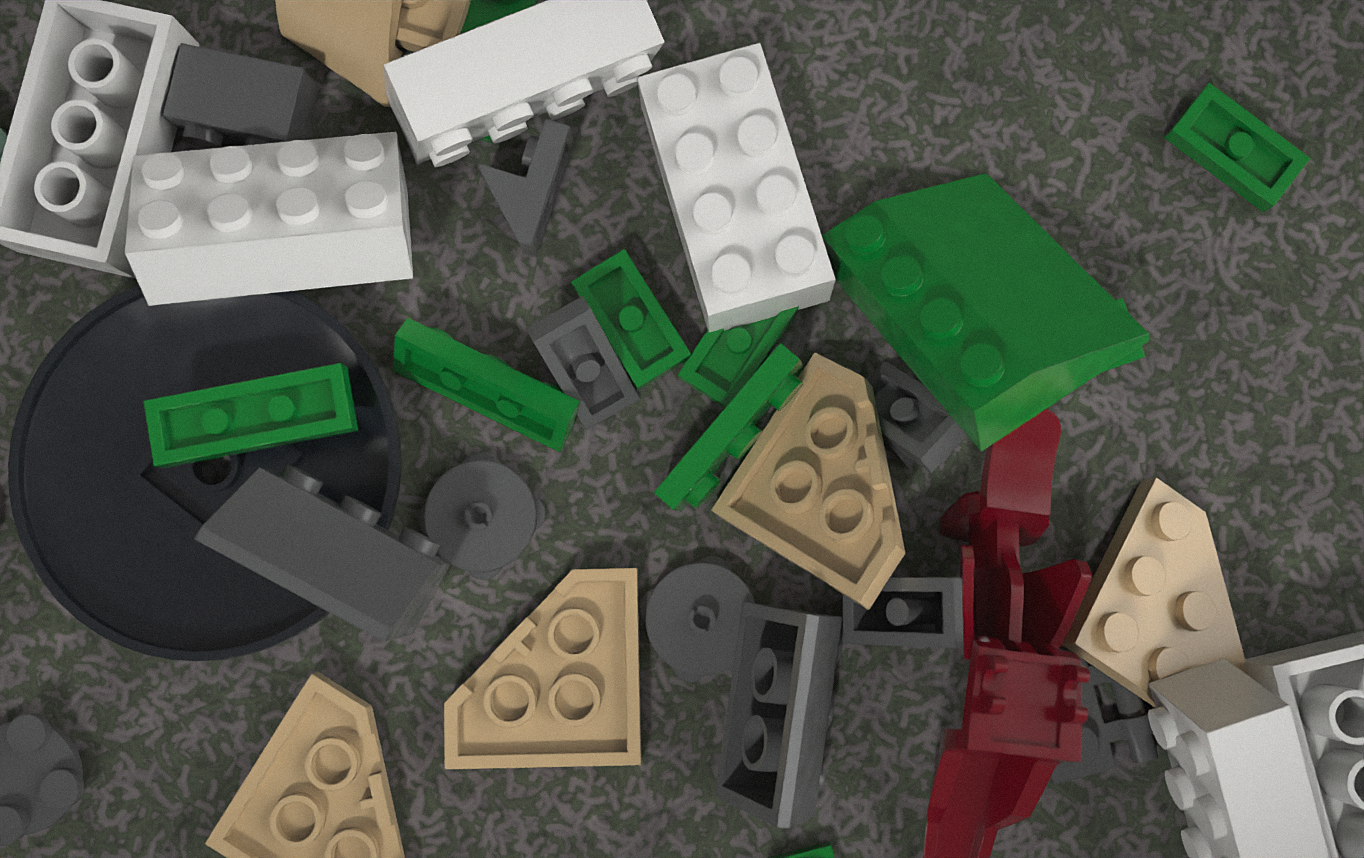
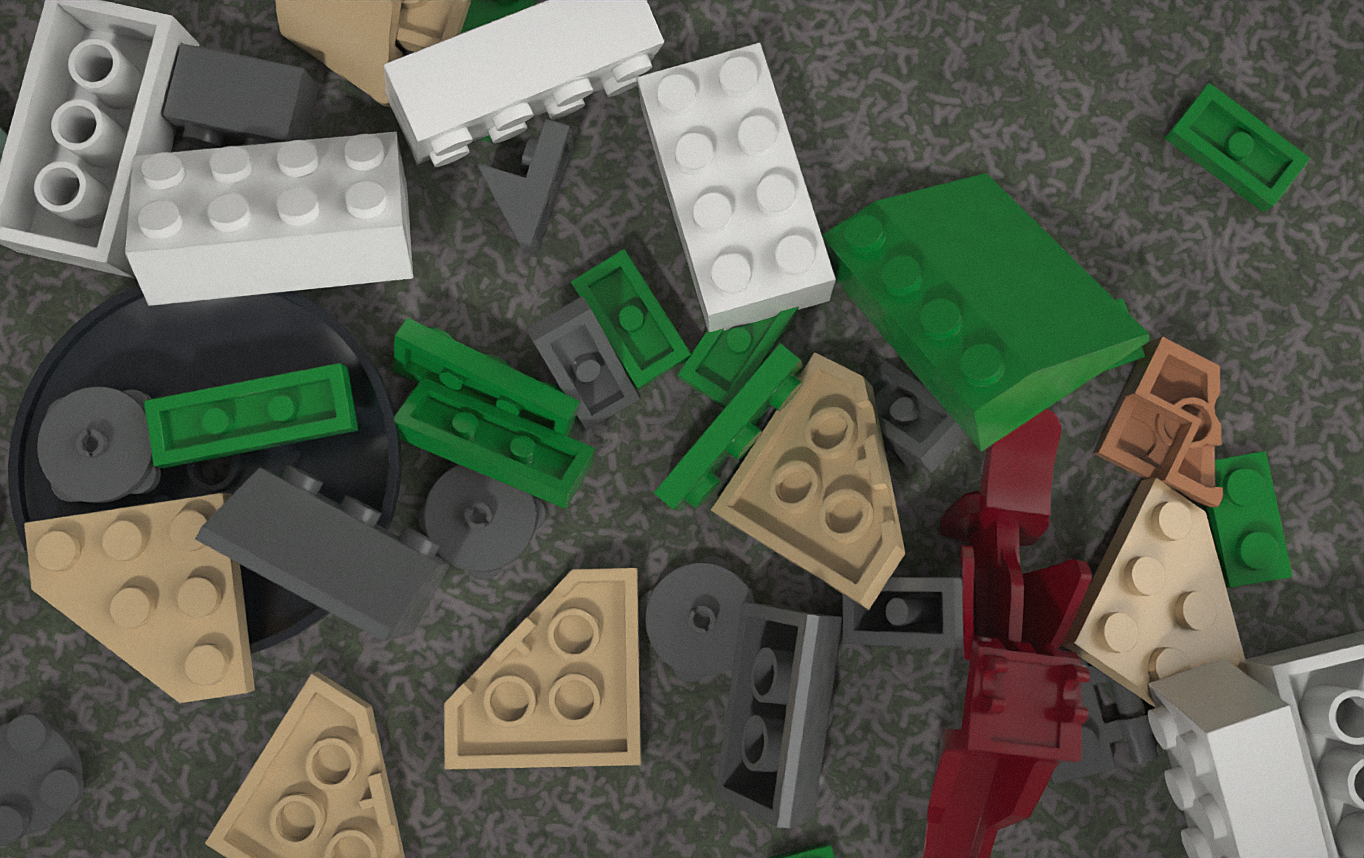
(97, 446): none -> dark grey piece
(150, 592): none -> tan plate
(494, 442): none -> green plate
(1168, 422): none -> nougat slope
(1248, 522): none -> green plate

